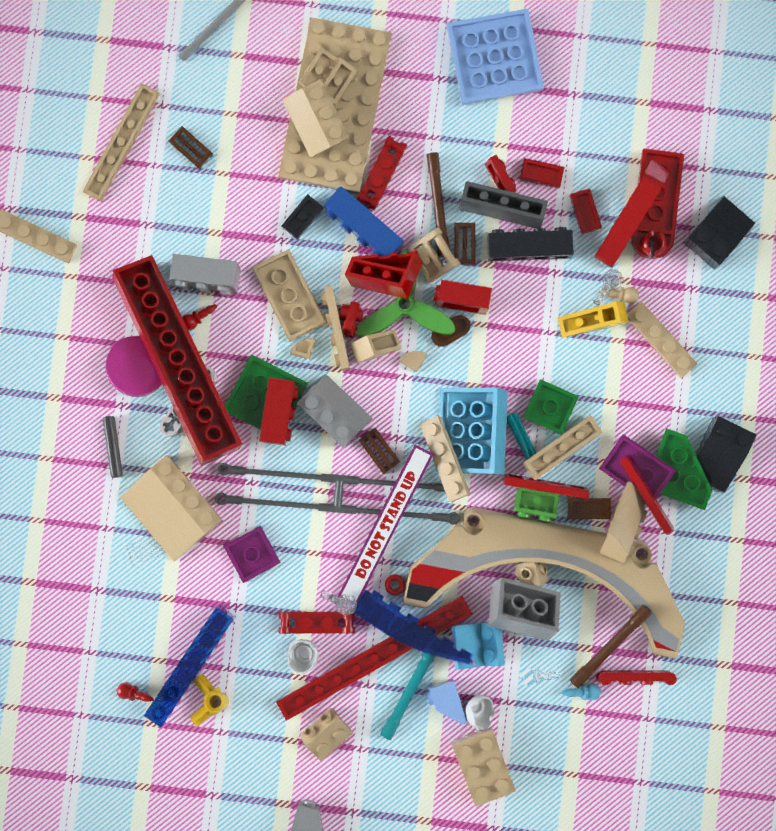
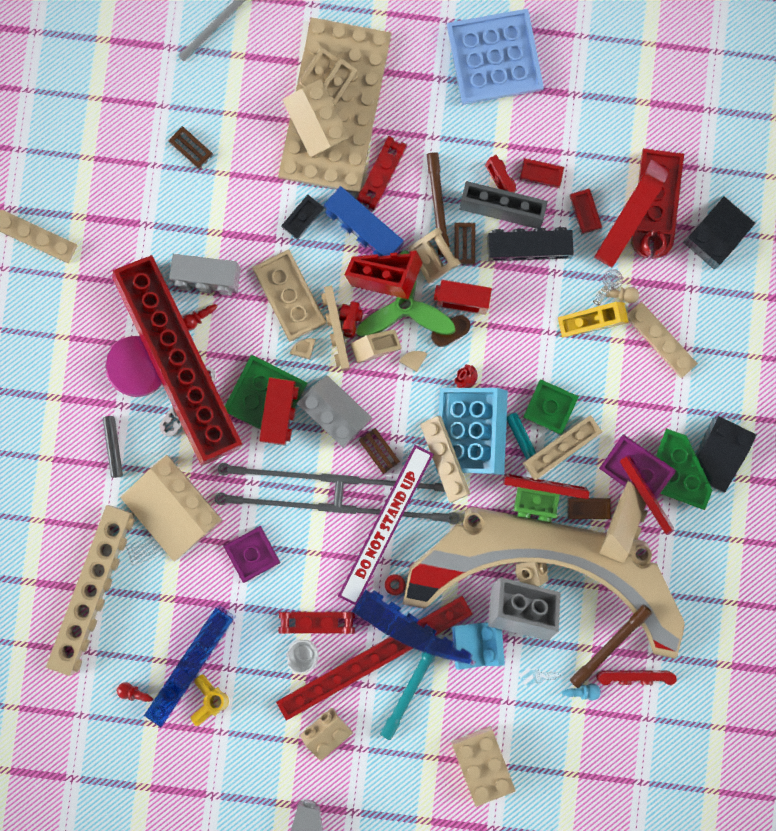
(58, 659): none -> tan brick
(121, 142): tan tile -> none
(345, 604): clear plate -> none
(447, 700): light blue slope -> none
(466, 376): none -> red plate
(479, 712): white hair -> none

